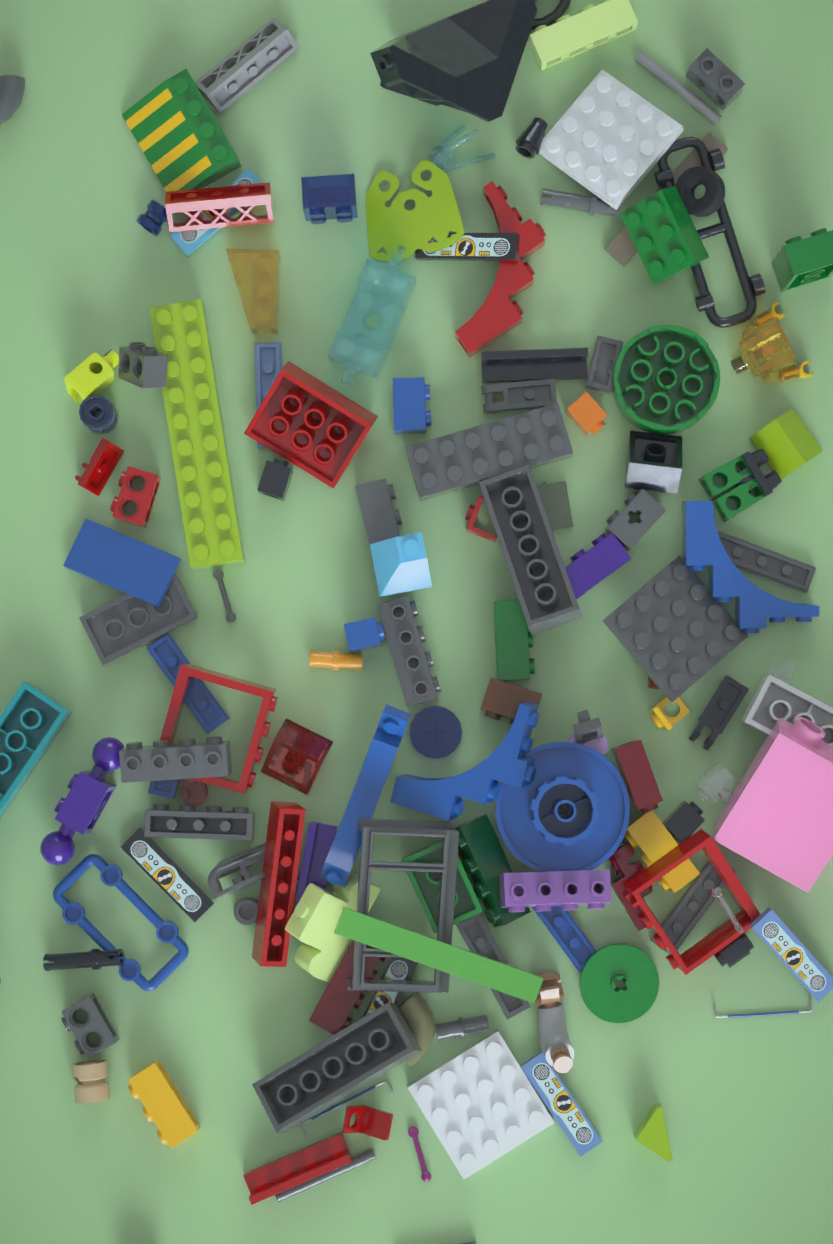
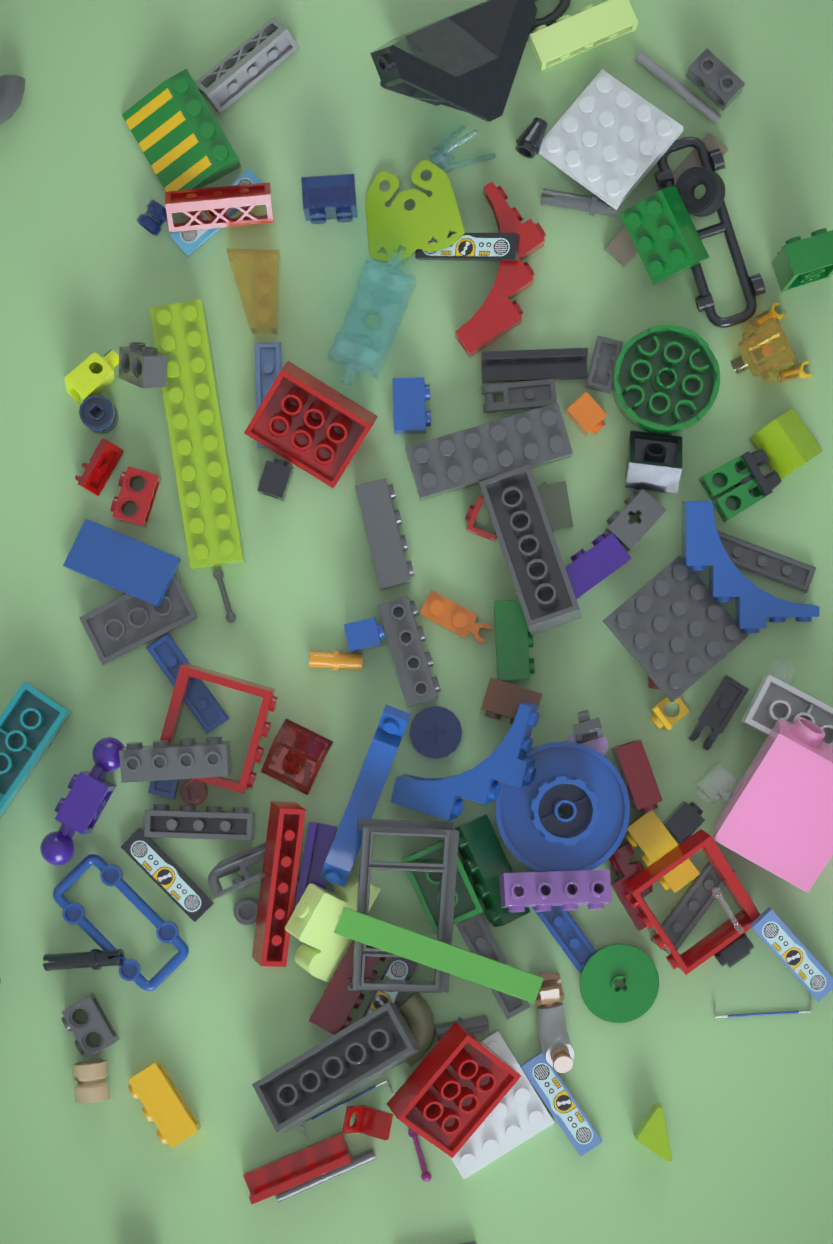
(400, 564): medium azure slope -> none
(452, 616): none -> orange plate
(453, 1090): none -> red slope

